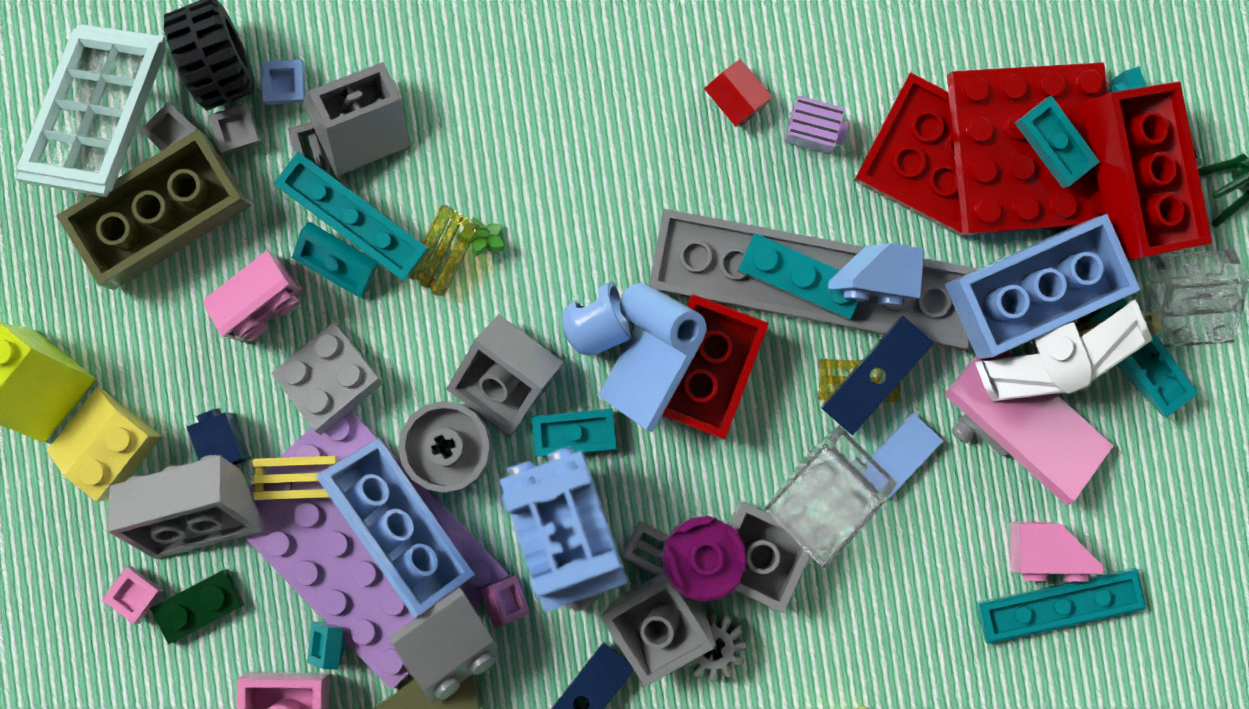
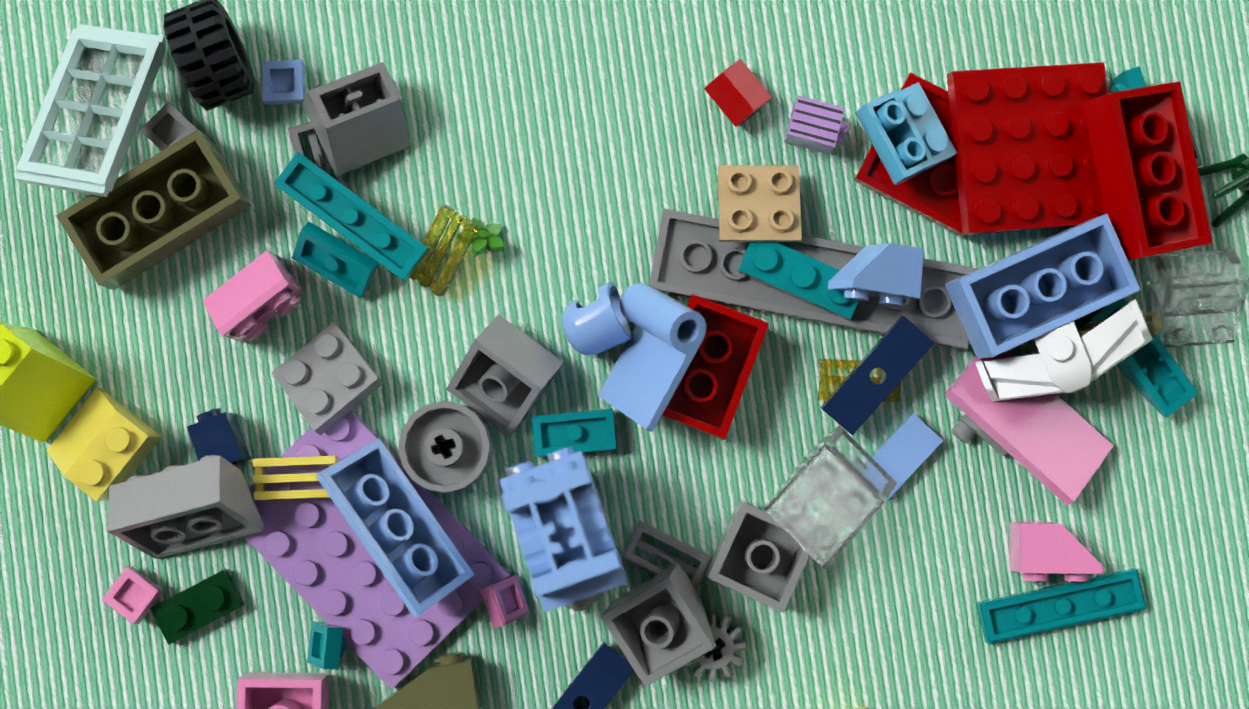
(235, 129): light grey plate -> none
(445, 646): light grey slope -> none
(704, 559): magenta tile -> none
(759, 203): none -> tan hinge
(905, 133): none -> medium azure brick
(1057, 142): teal plate -> none

